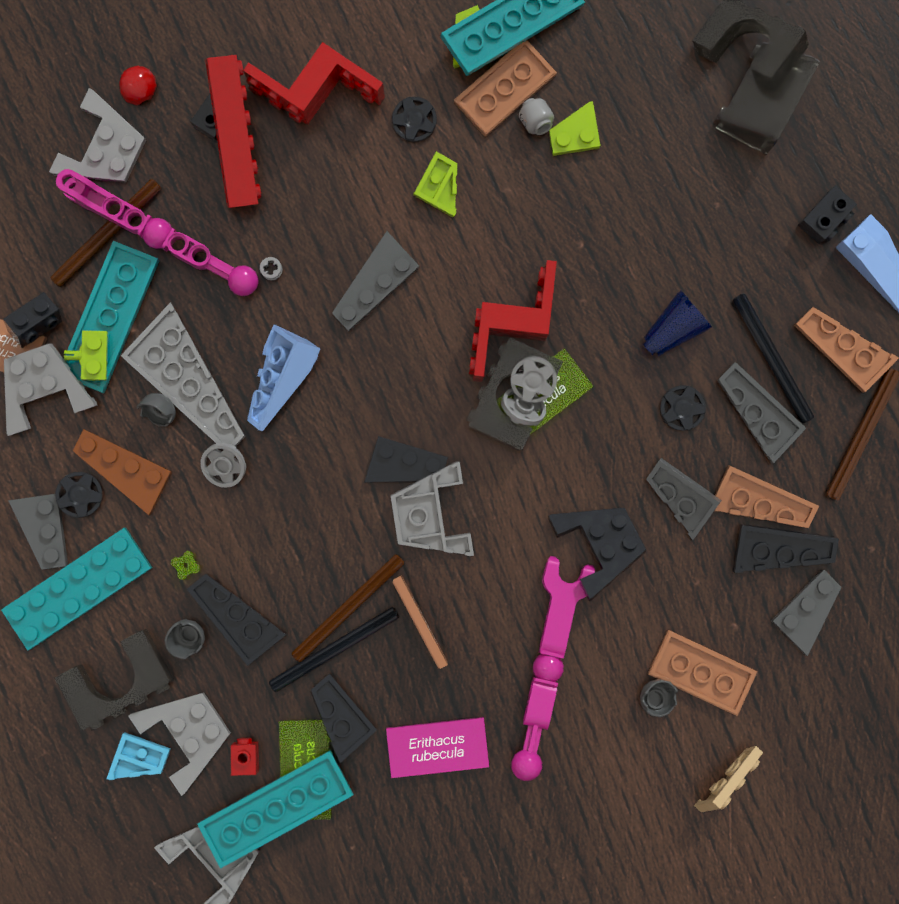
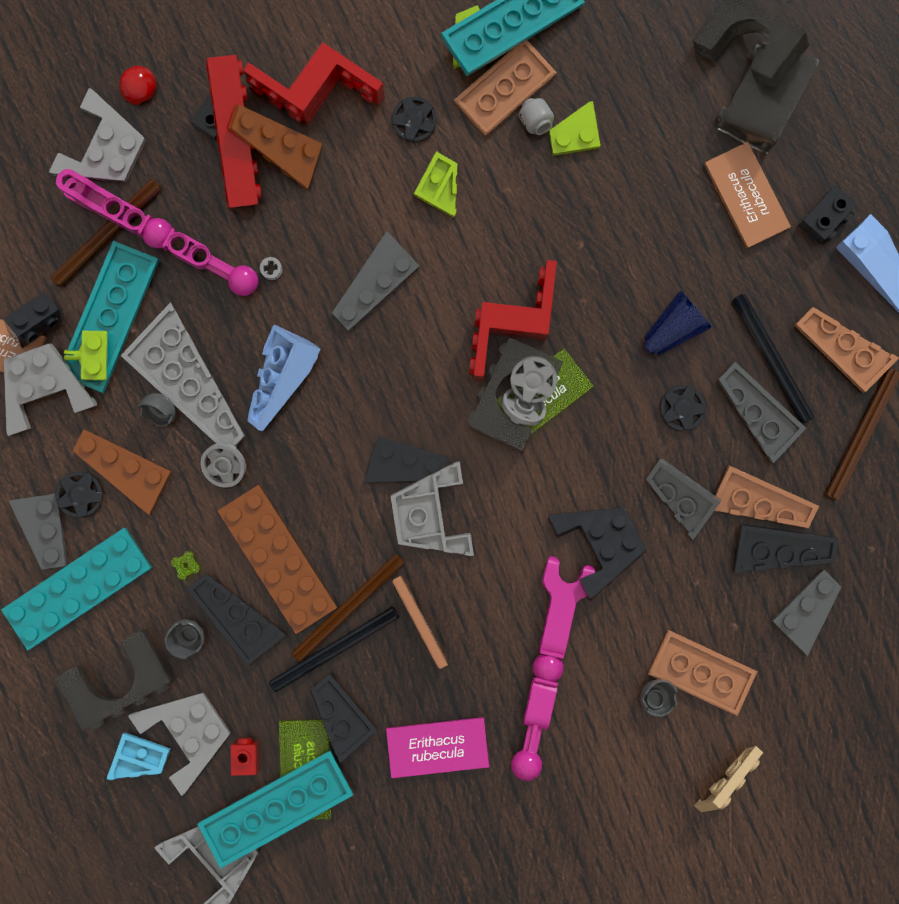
(277, 559): none -> dark orange plate
(278, 144): none -> dark orange wing
(747, 195): none -> nougat tile

